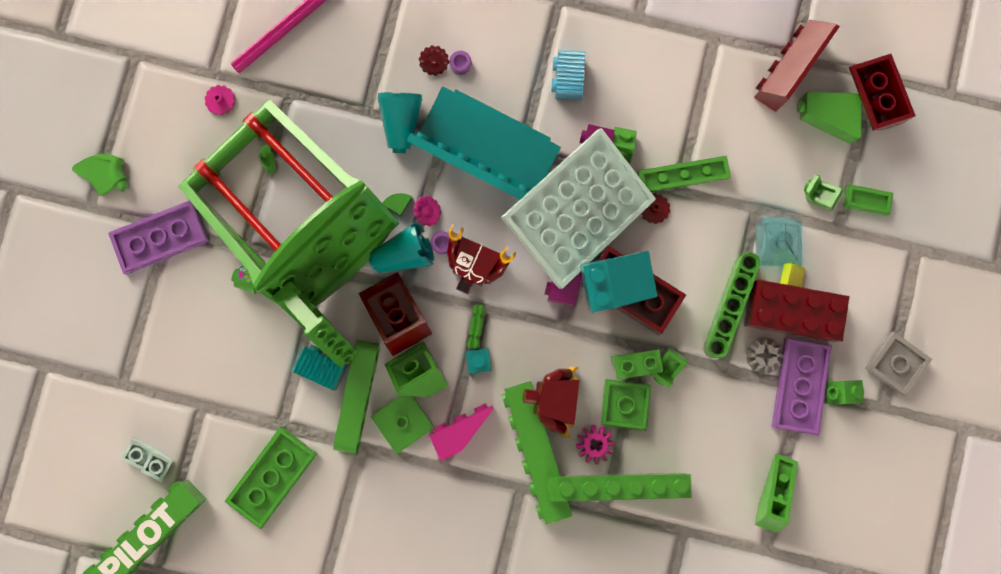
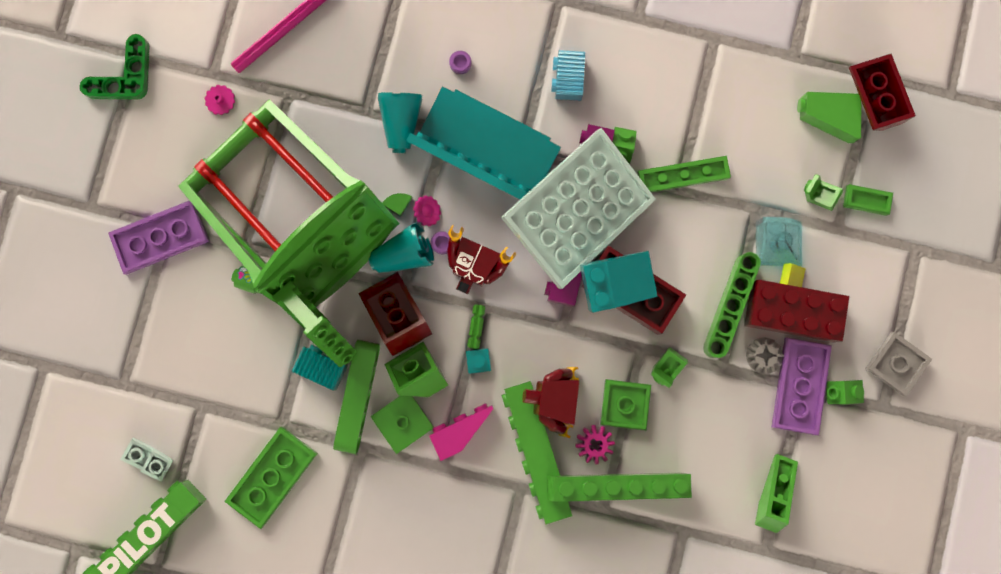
(103, 172): bright green arm -> none
(130, 78): none -> green beam
(267, 159): bright green tile -> none
(433, 60): dark red piece -> none
(637, 364): bright green bracket -> none
(657, 210): dark red piece -> none
(795, 63): slope -> none

